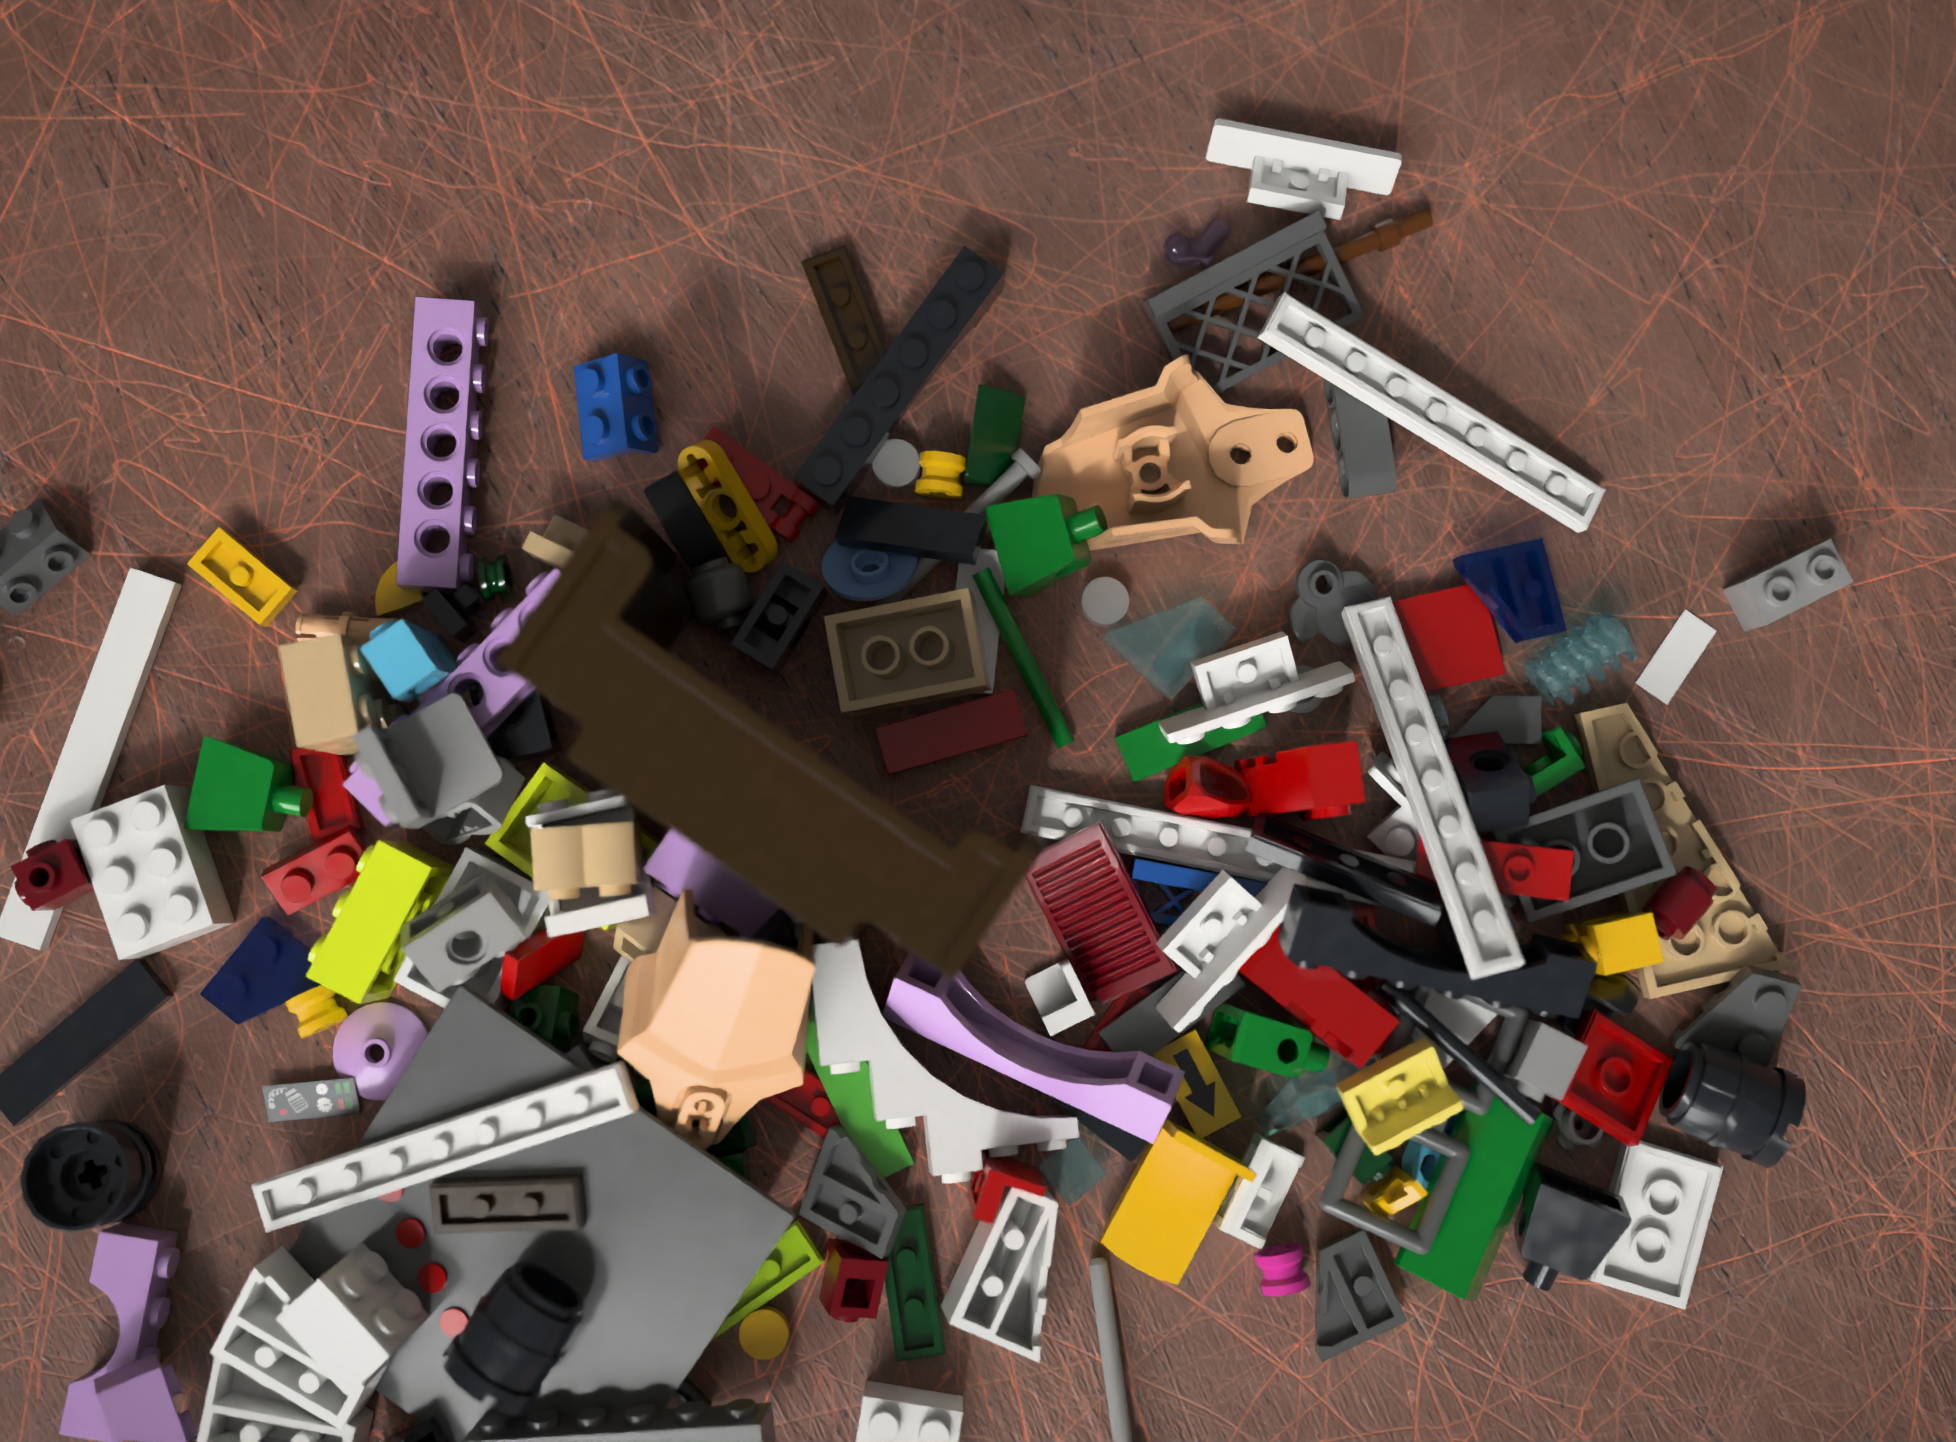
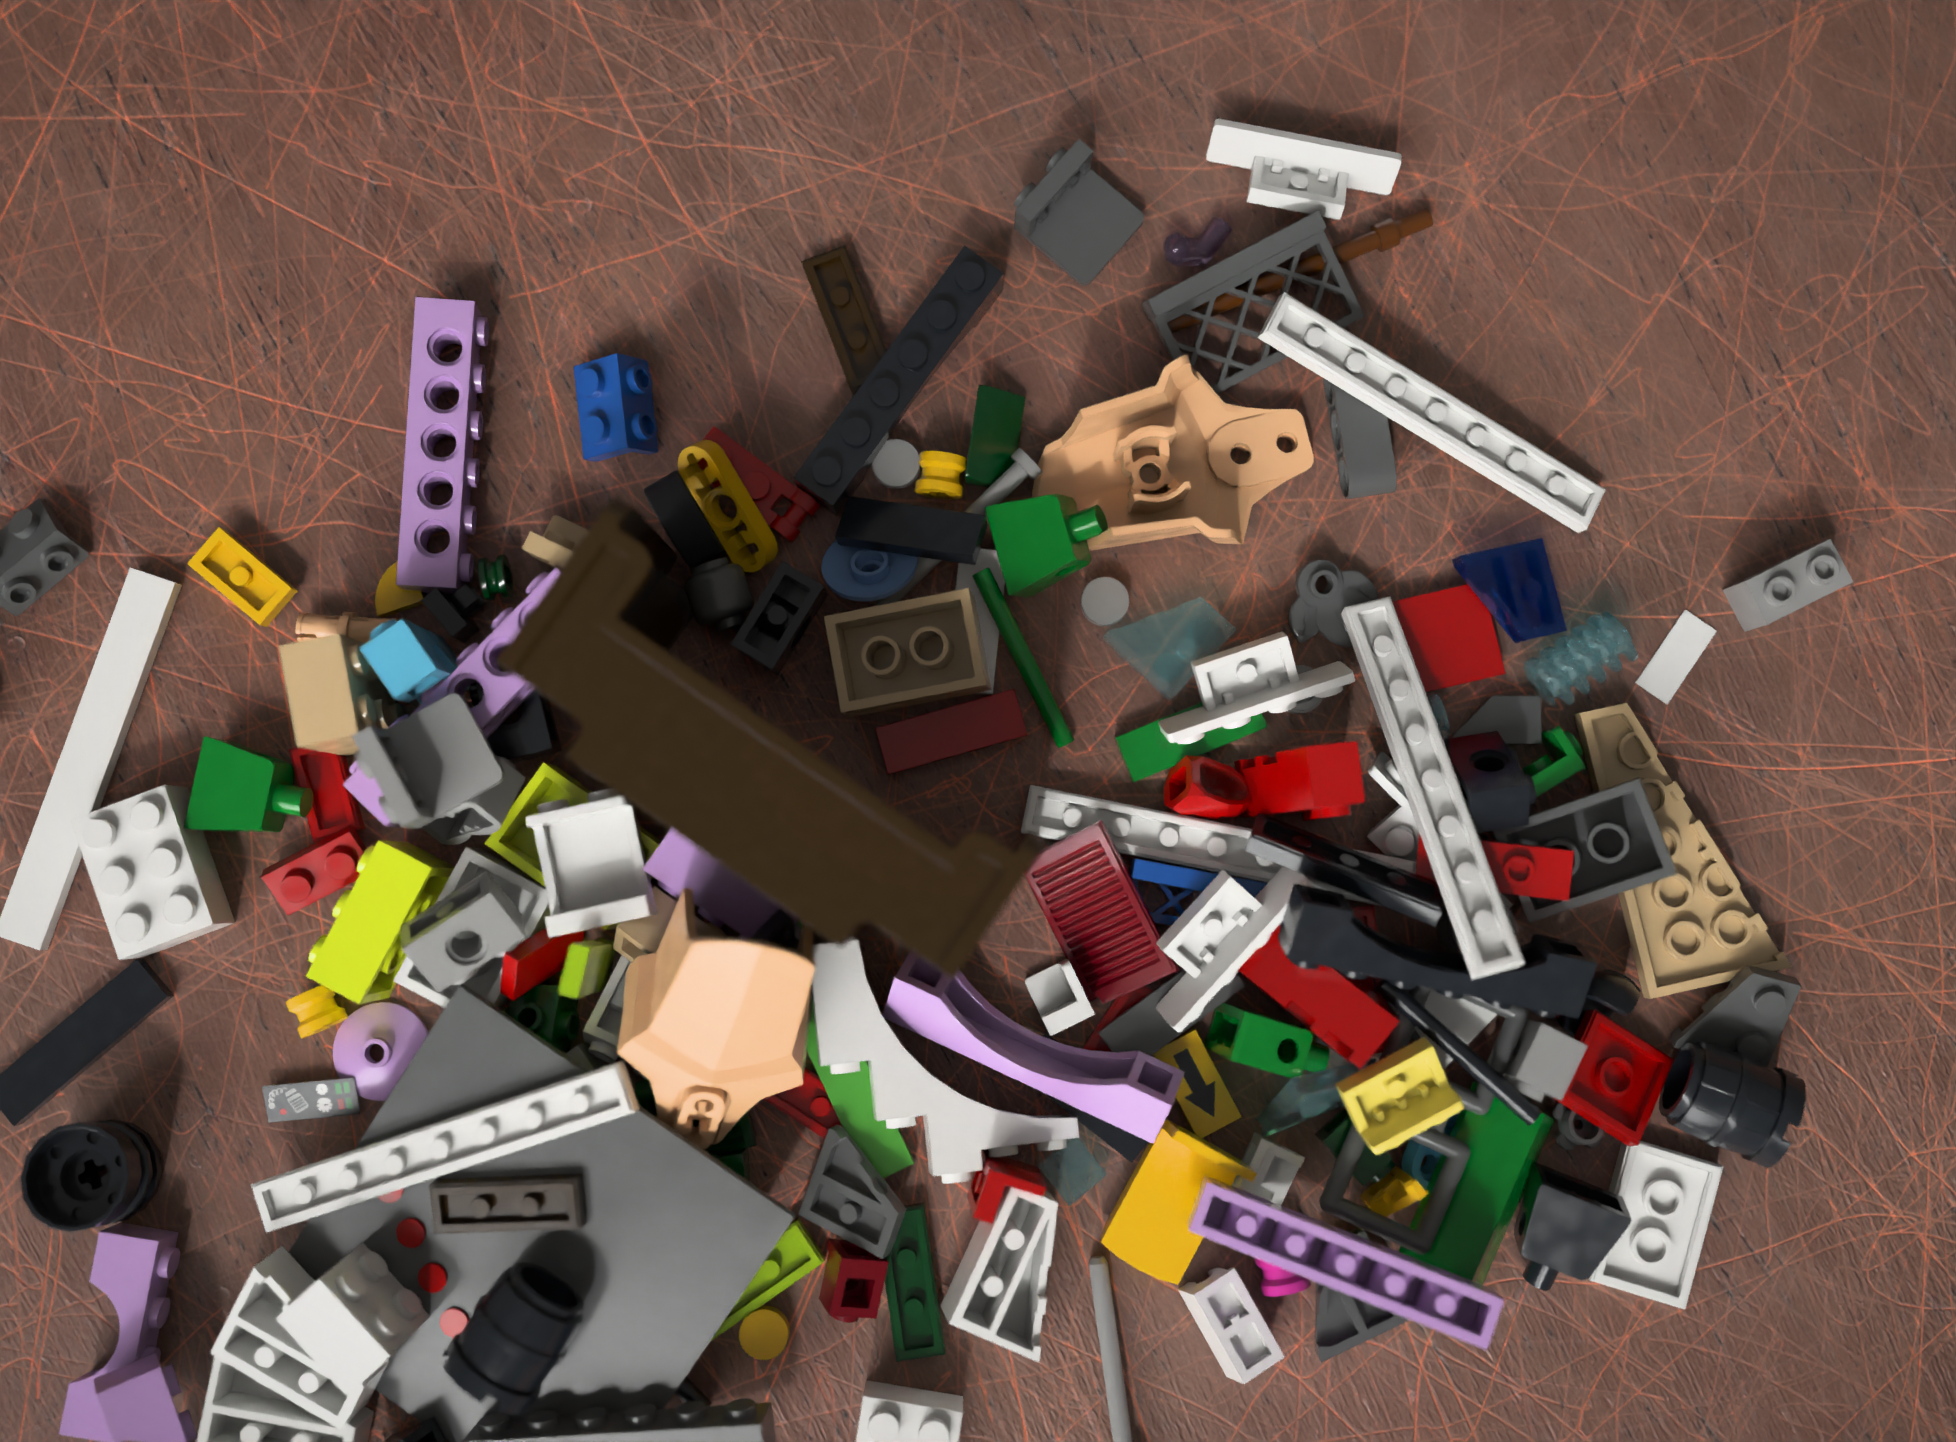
(52, 875): dark red brick -> none
(260, 973): clear blue wing -> none
(587, 857): tan brick -> none
(587, 968): none -> lime tile
(1076, 215): none -> dark grey bracket
(1231, 1324): none -> white hinge
(1346, 1262): none -> lavender brick
(1617, 940): yellow brick -> none
(1680, 903): dark red brick -> none

